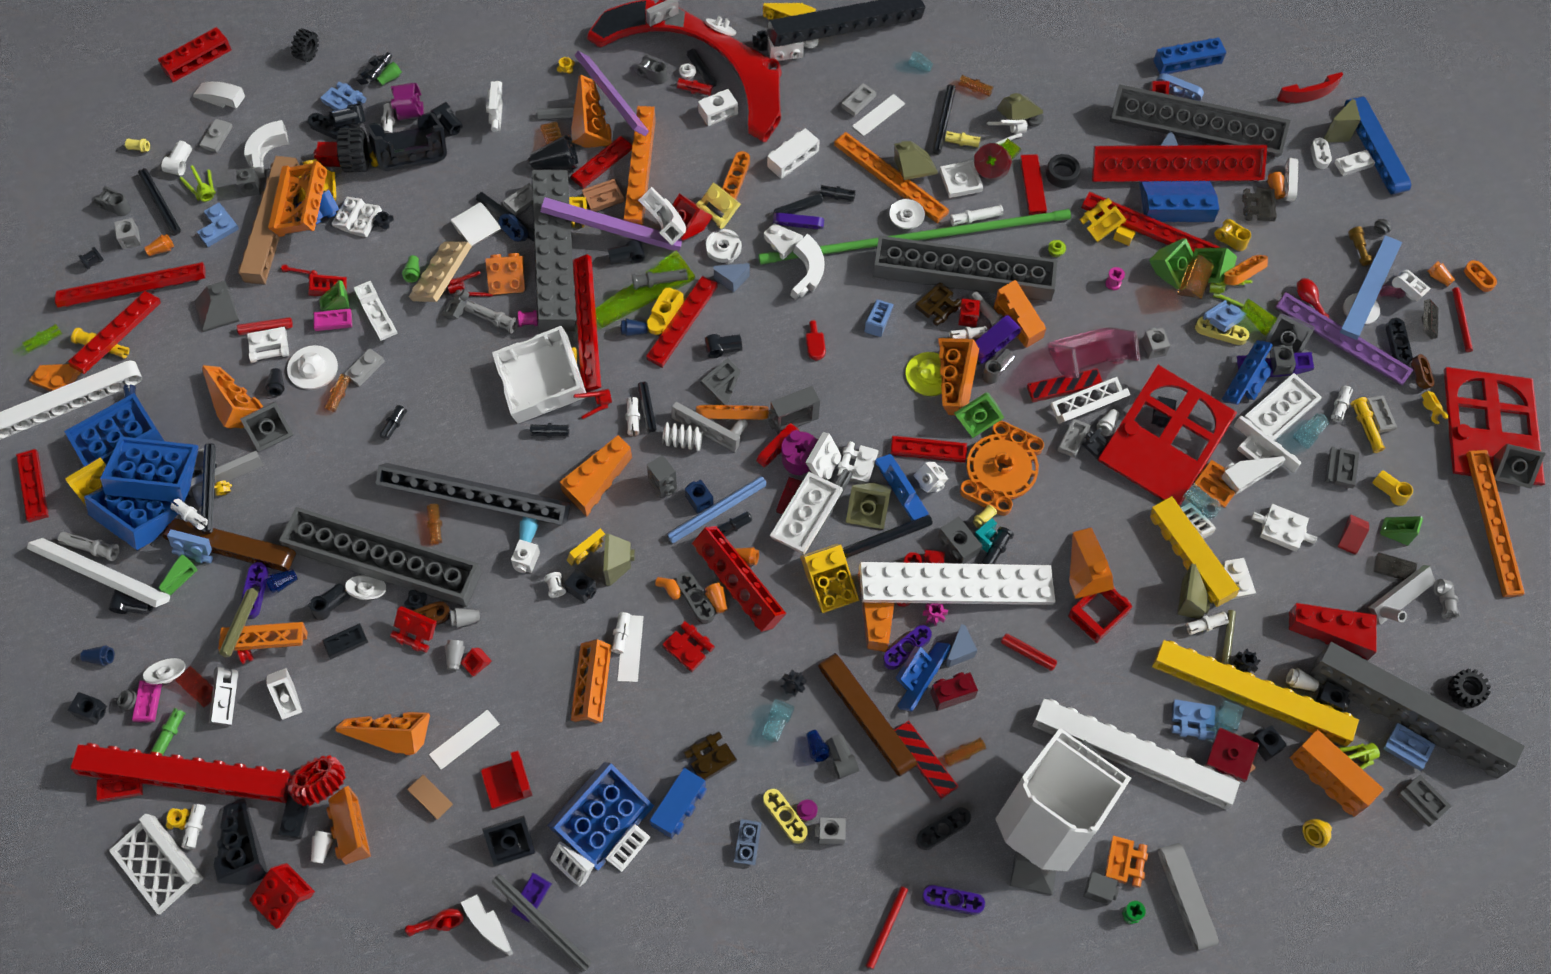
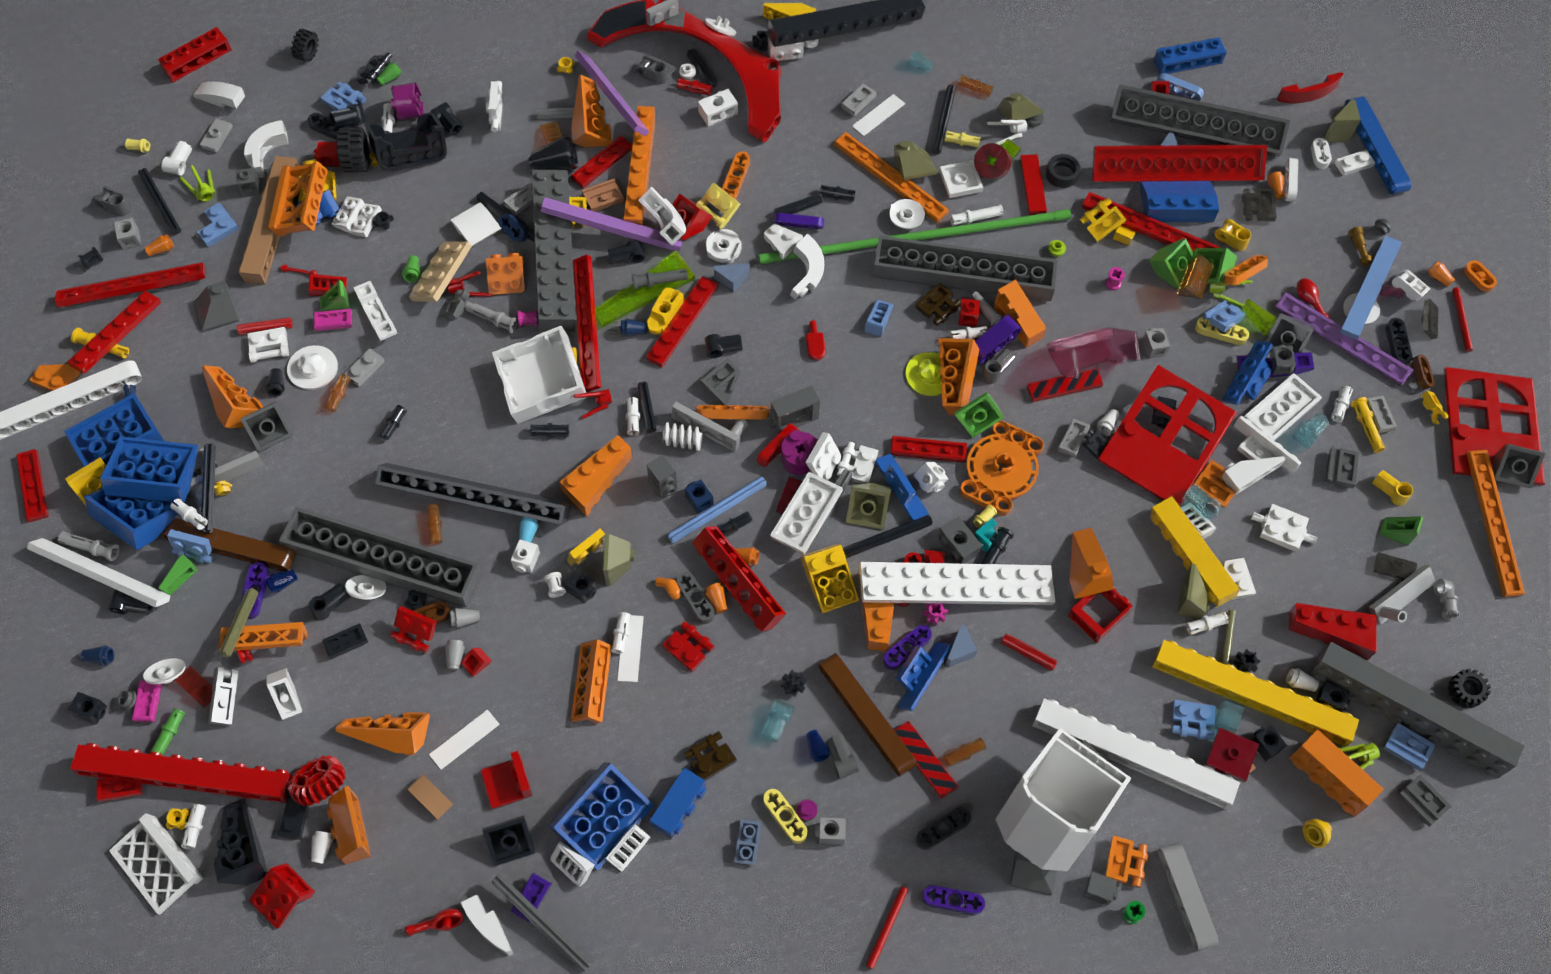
(42, 338): clear neon green pin -> none
(792, 153): white brick -> none
(953, 691): dark red brick -> none
(1091, 406): white fence -> none
(1353, 534): red slope -> none

